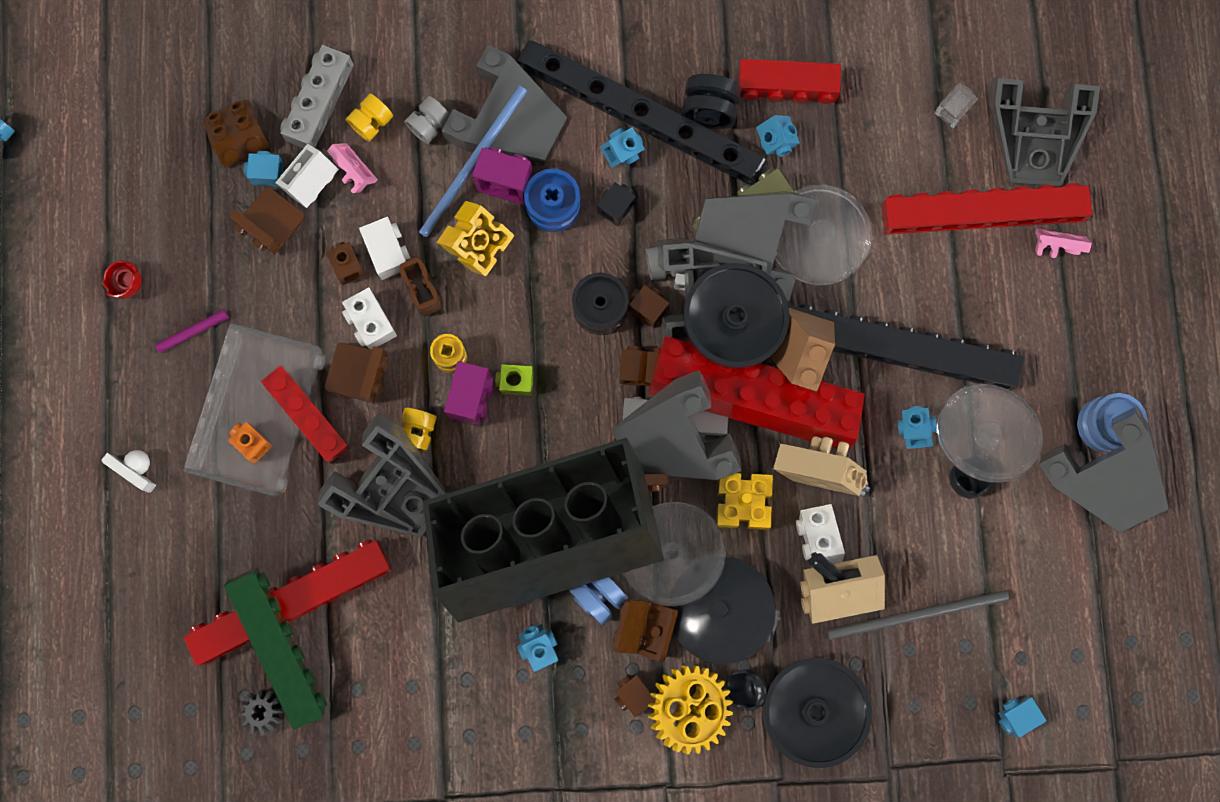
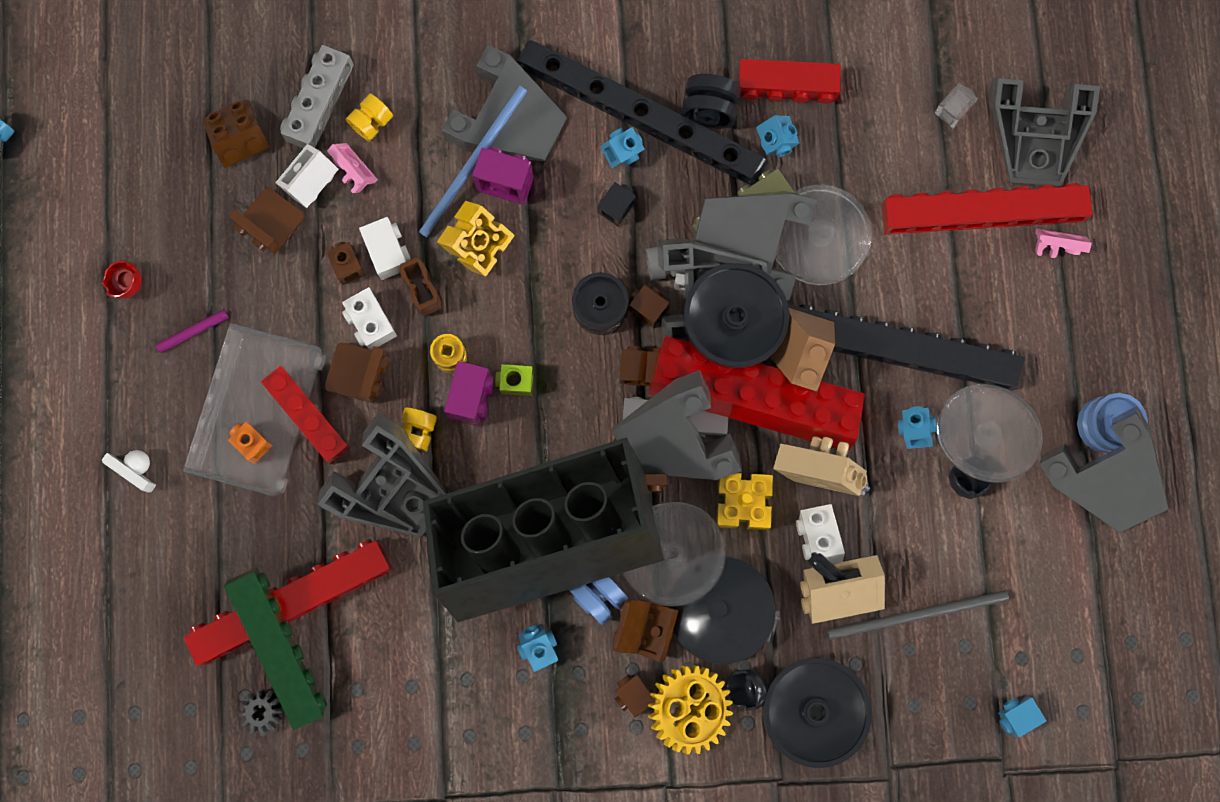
(264, 169): dark azure brick -> none
(427, 120): light grey wheel -> none
(539, 197): blue wheel -> none

